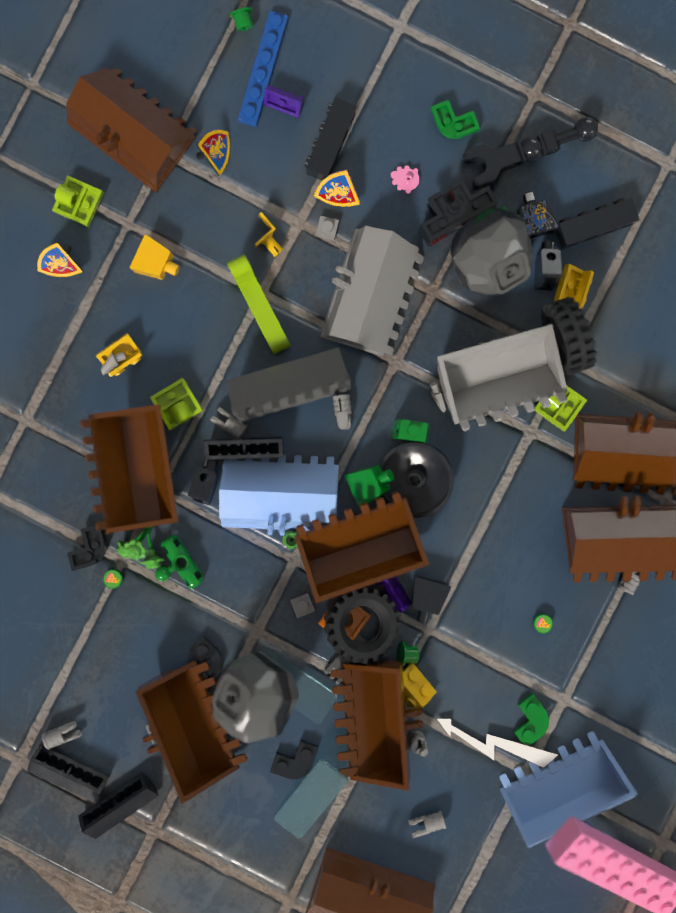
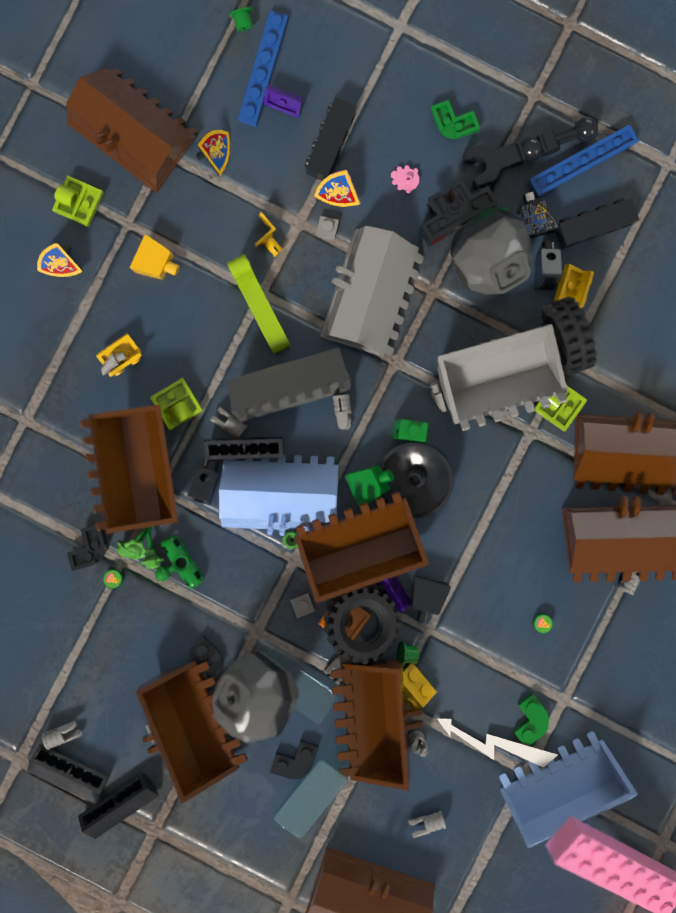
(583, 161): none -> blue plate

